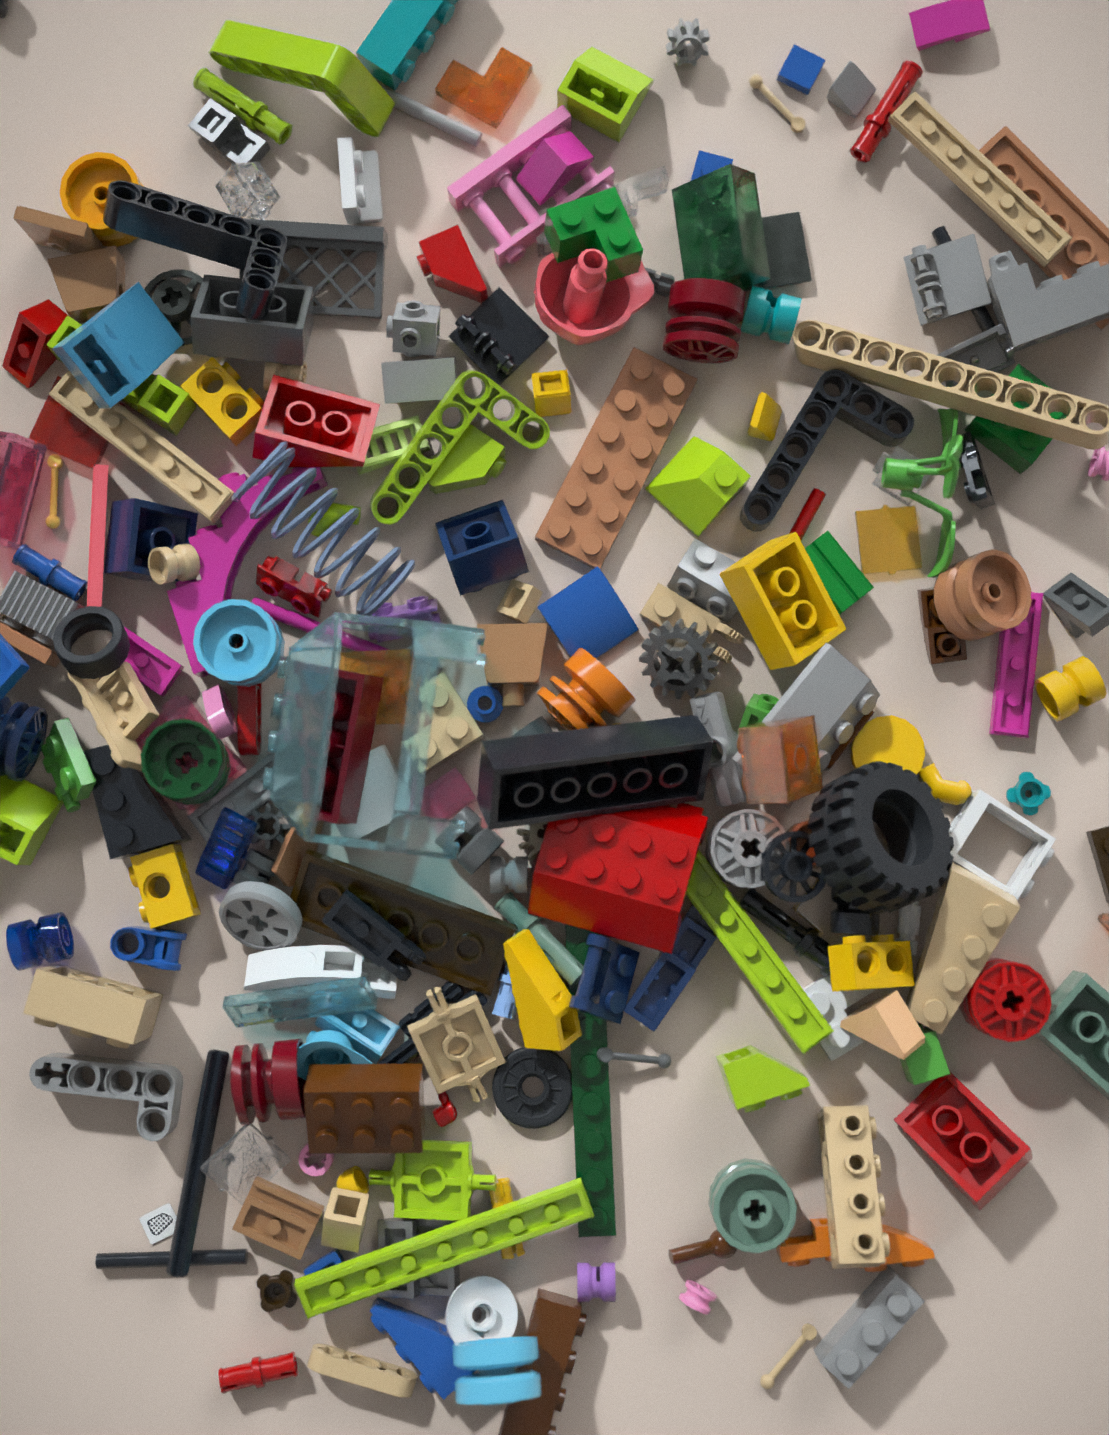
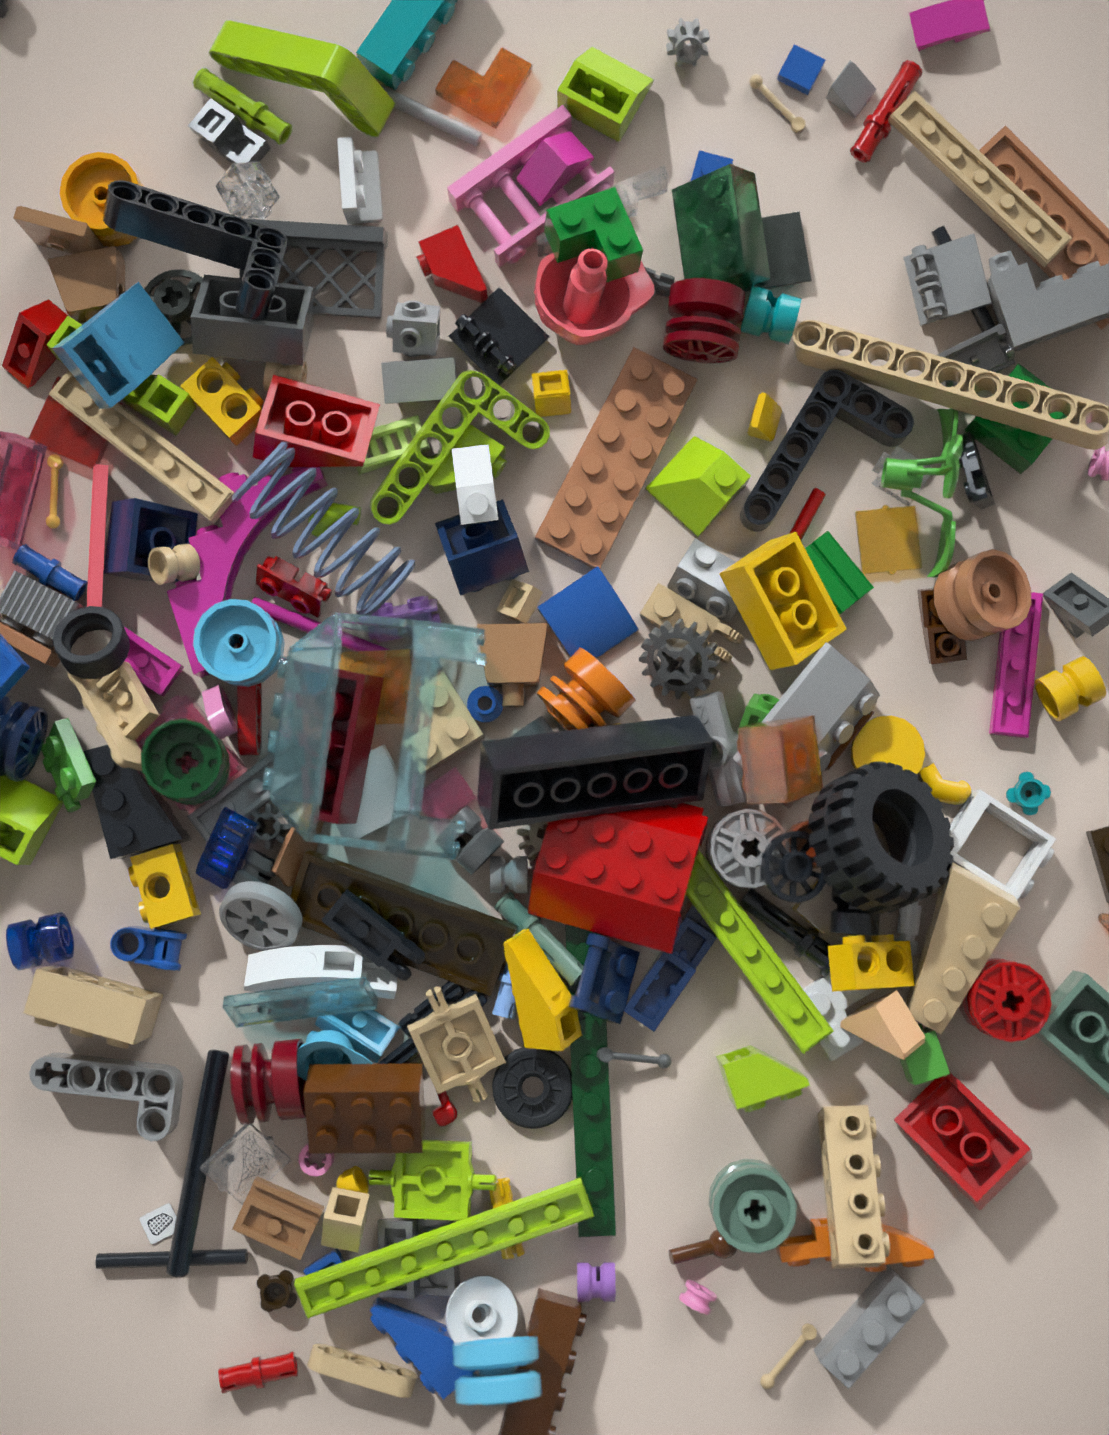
(474, 484): none -> white slope

